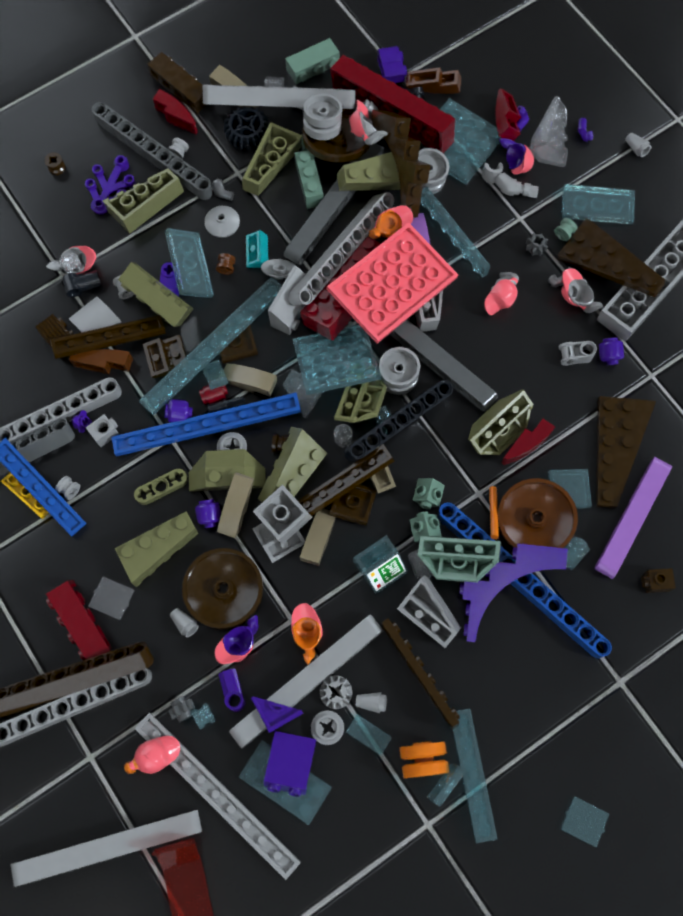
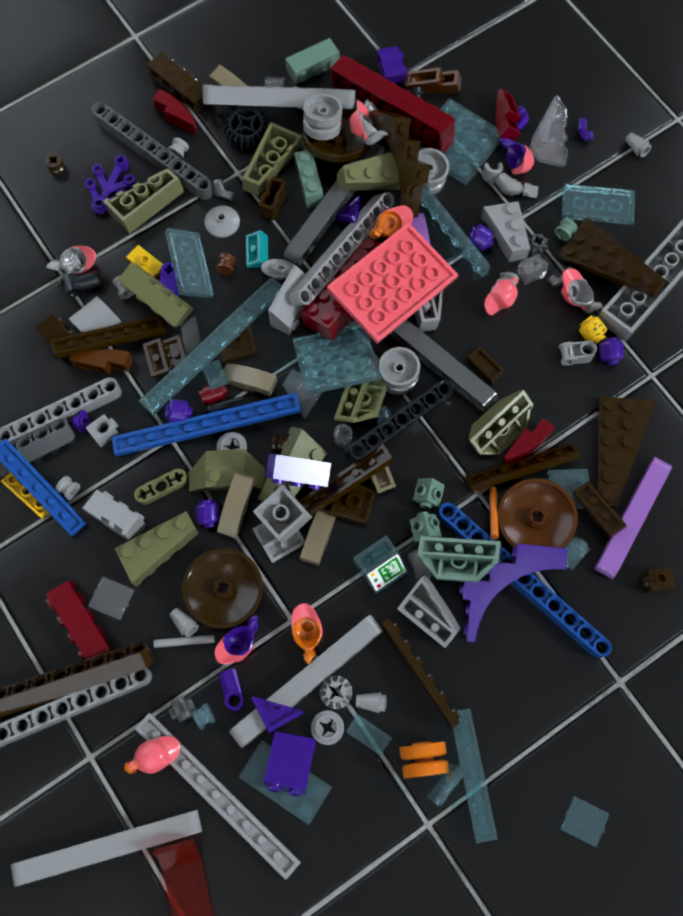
(115, 515): none -> light grey wedge
(145, 261): none -> yellow plate
(184, 641): none -> light grey bar
(272, 198): none -> dark brown brick
(298, 471): none -> brick
(350, 212): none -> dark purple tile
(481, 237): none -> dark purple head
(485, 365): none -> dark brown tile
(508, 229): none -> light grey wedge
(522, 467): none -> dark brown plate
(532, 269): none -> clear brick
(593, 329): none -> yellow head
(599, 509): none -> dark brown tile

